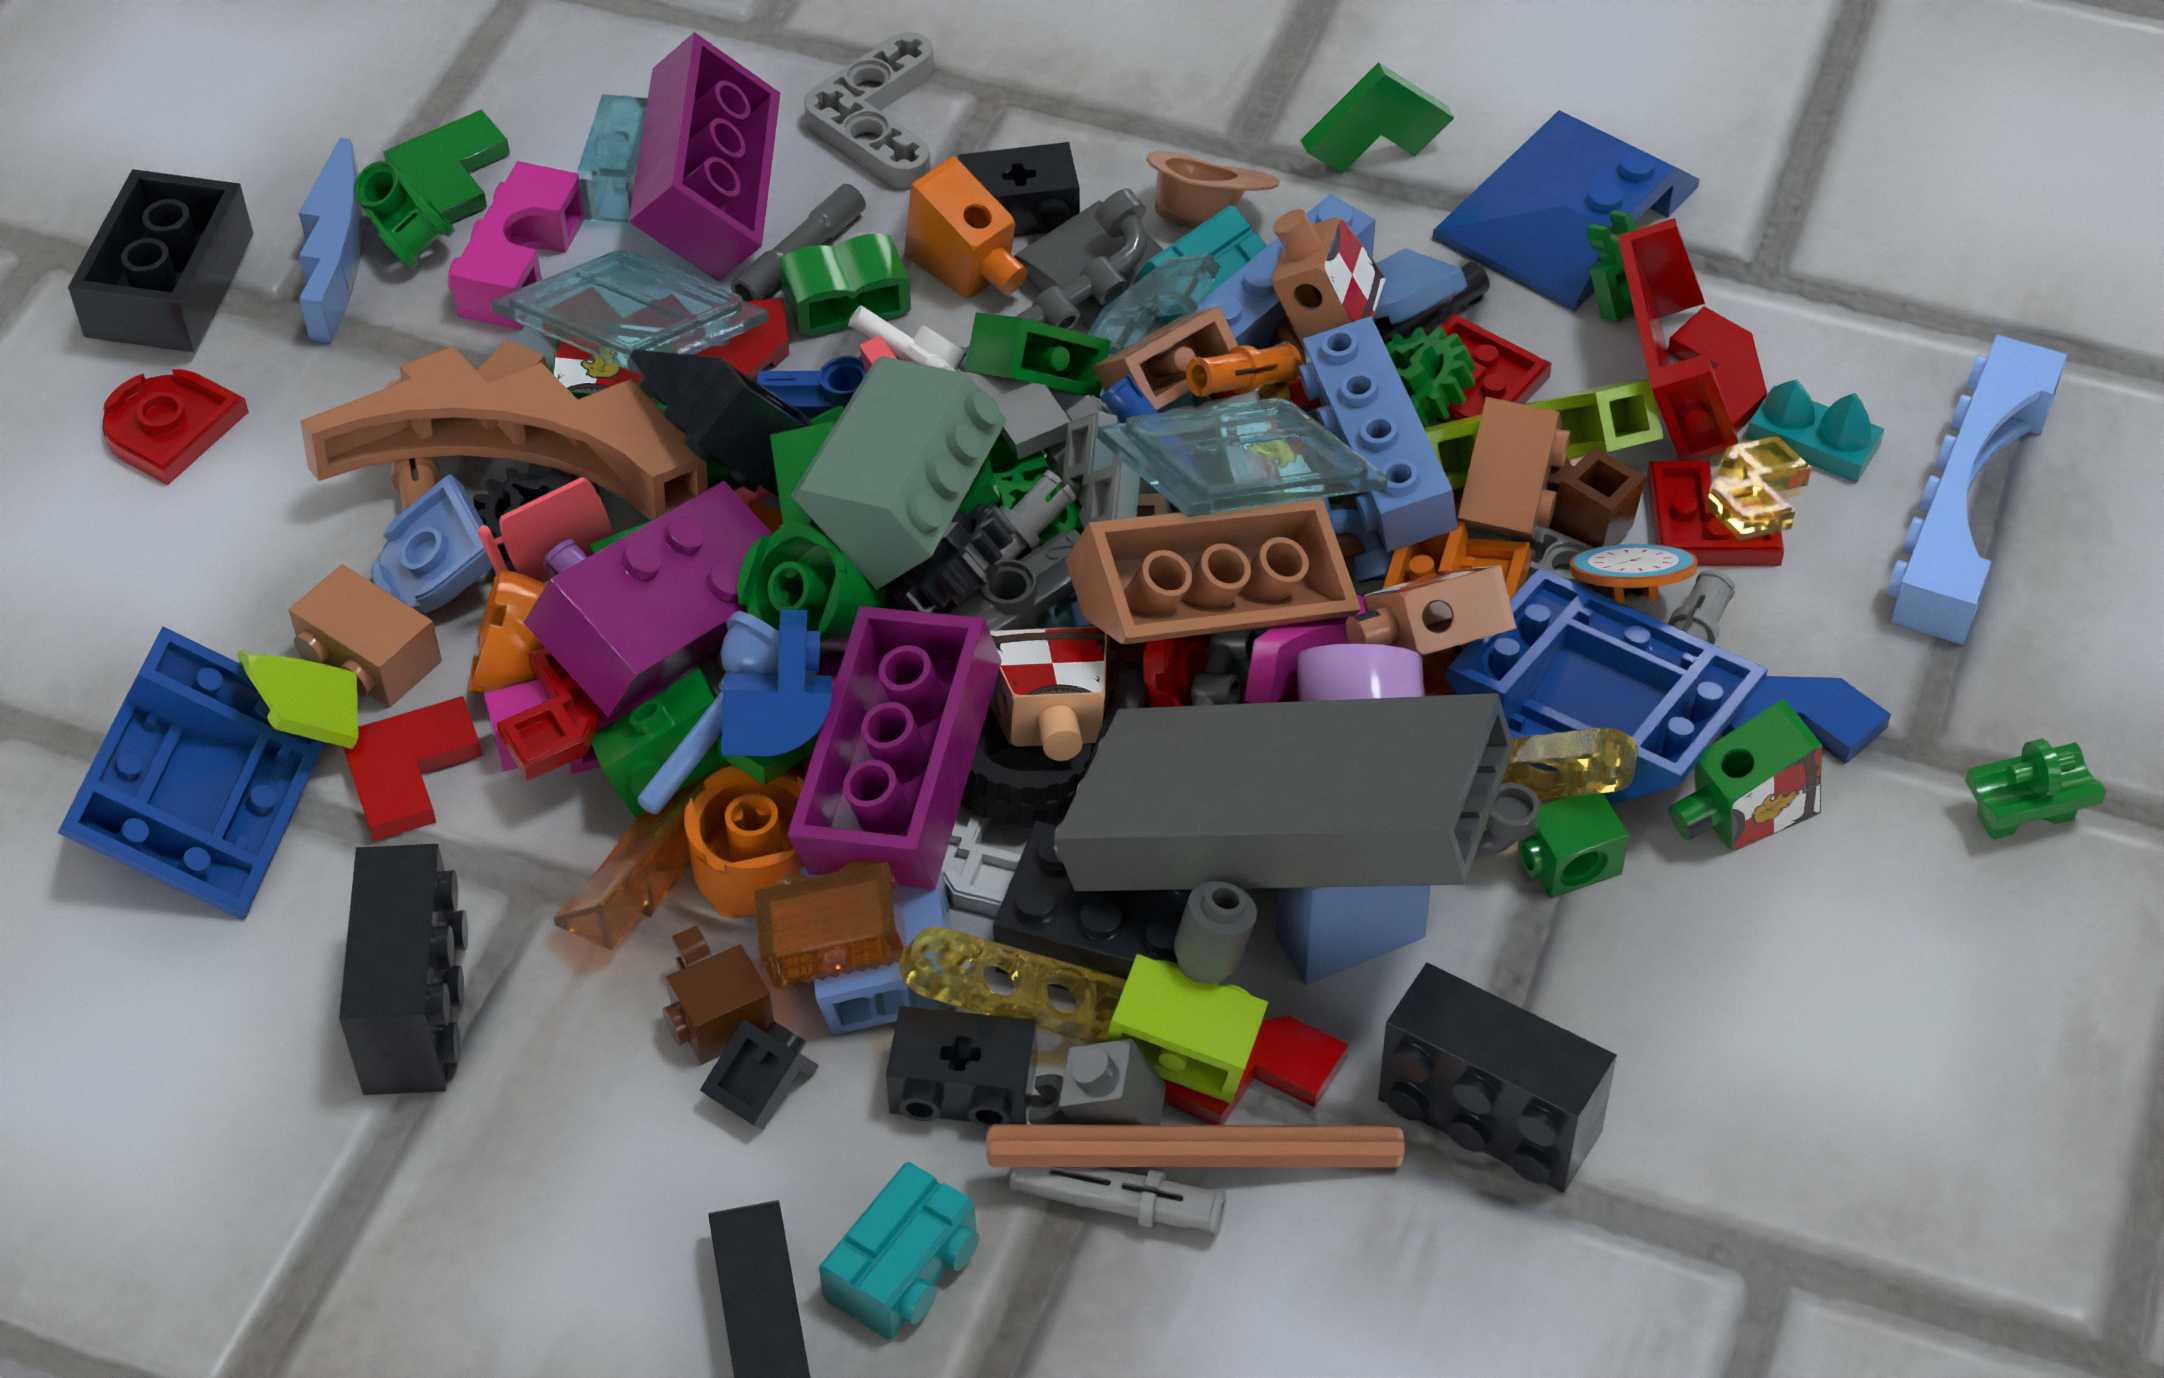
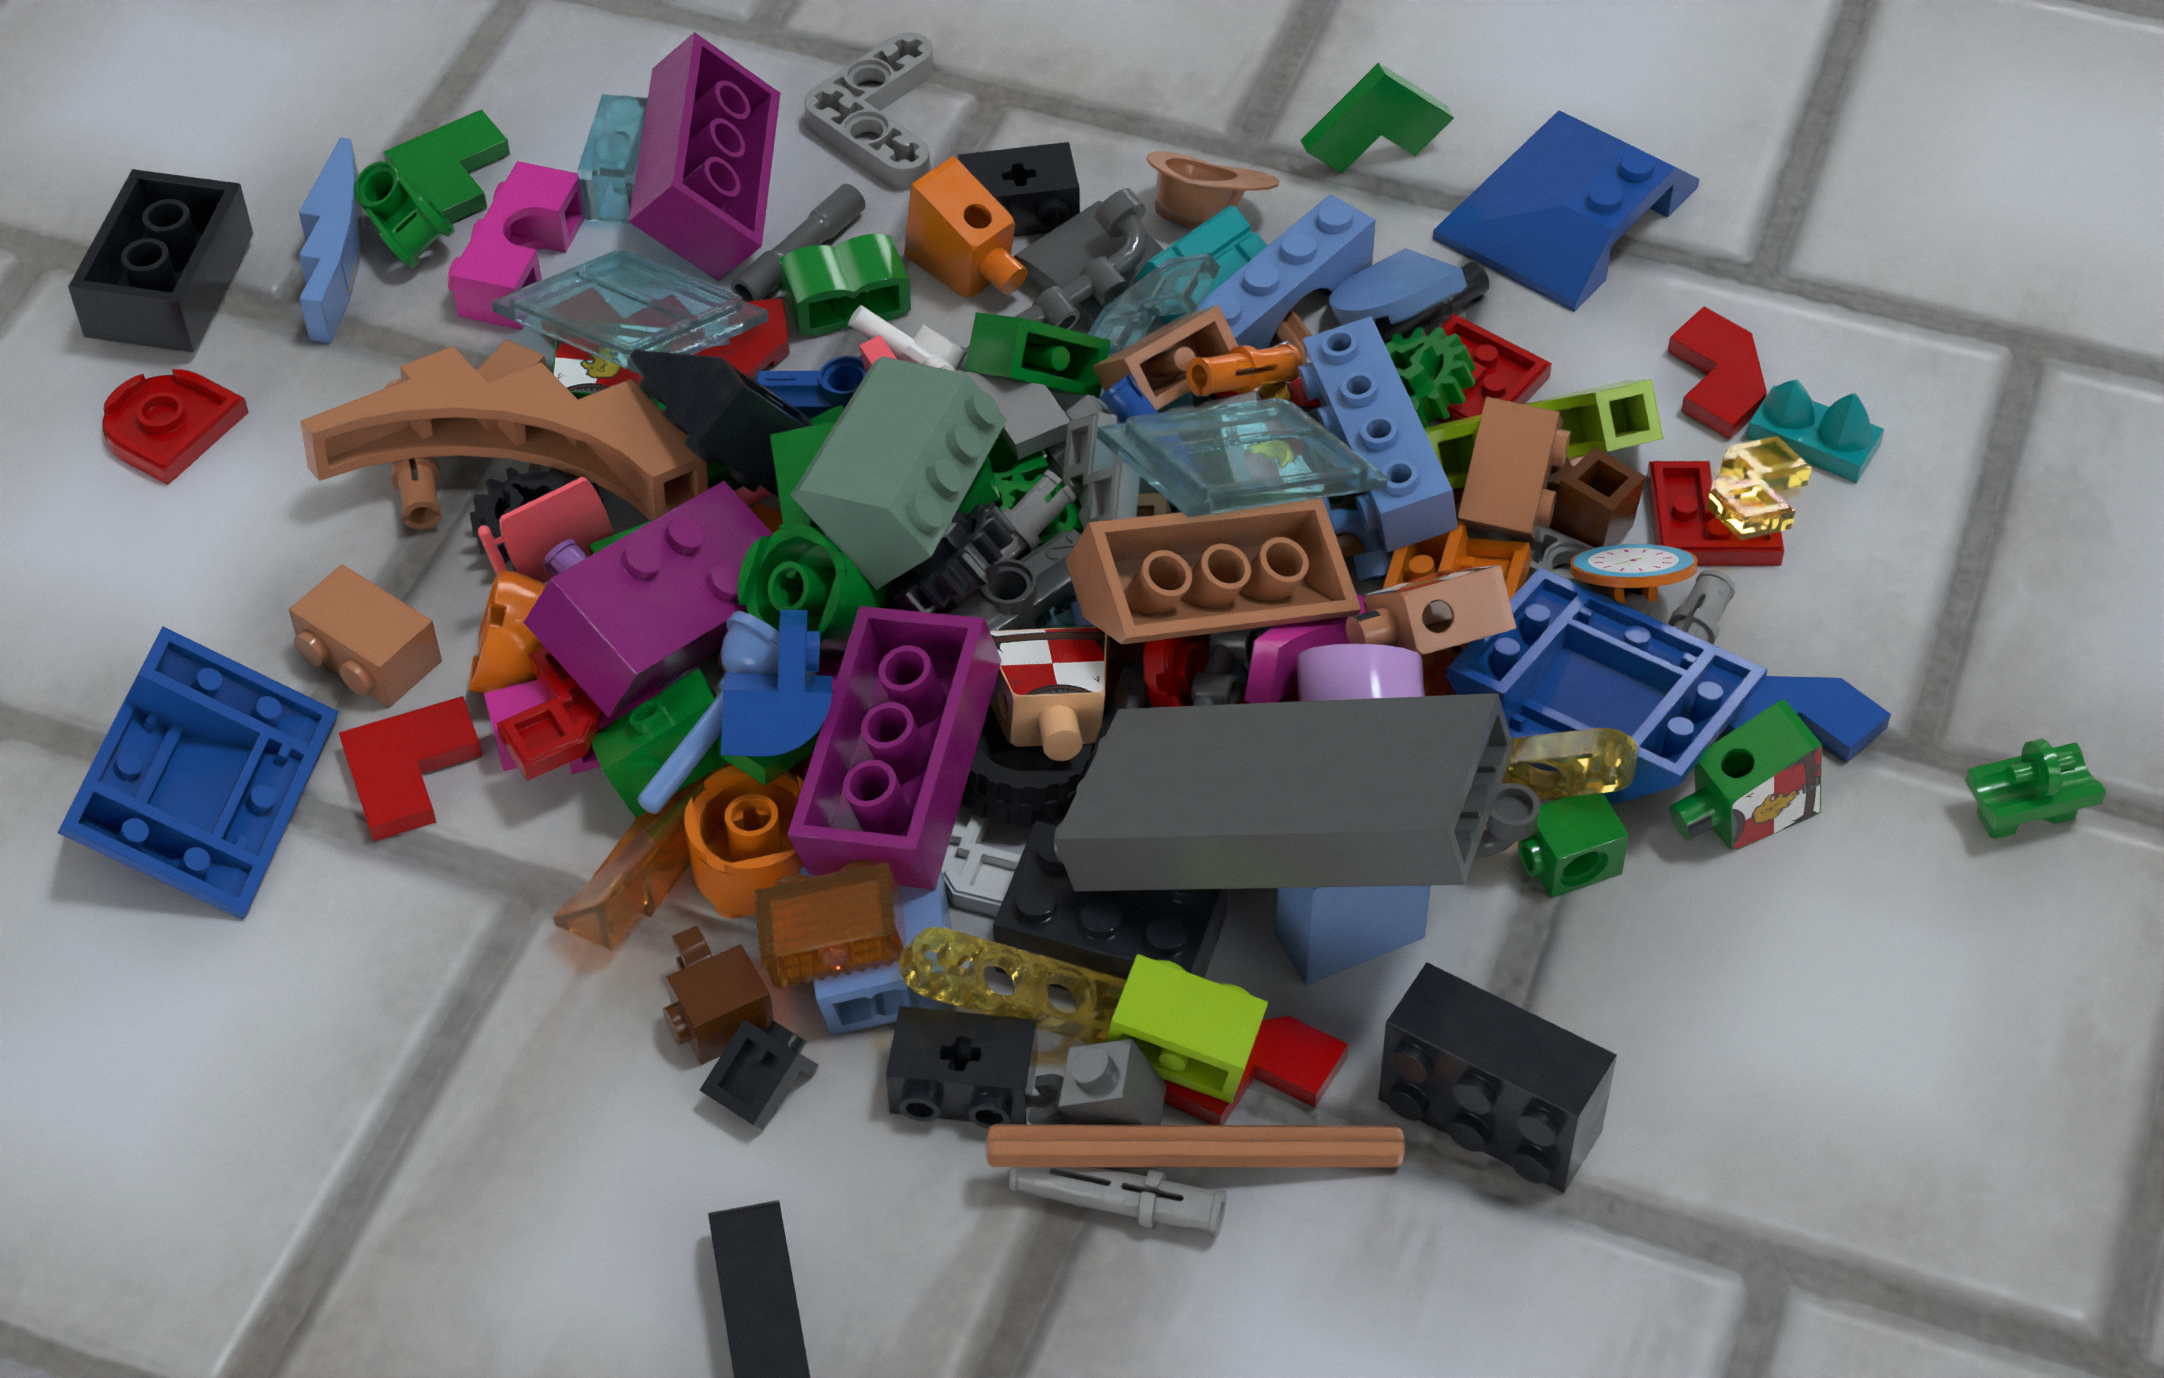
(306, 696): lime slope -> none
(403, 969): black brick -> none
(433, 549): medium blue tile -> none
(900, 1251): teal brick -> none
(1214, 931): dark grey brick -> none
(1323, 274): nougat torso -> none
(1609, 273): green plate -> none
(1685, 391): red panel -> none
(1945, 574): light blue arch -> none

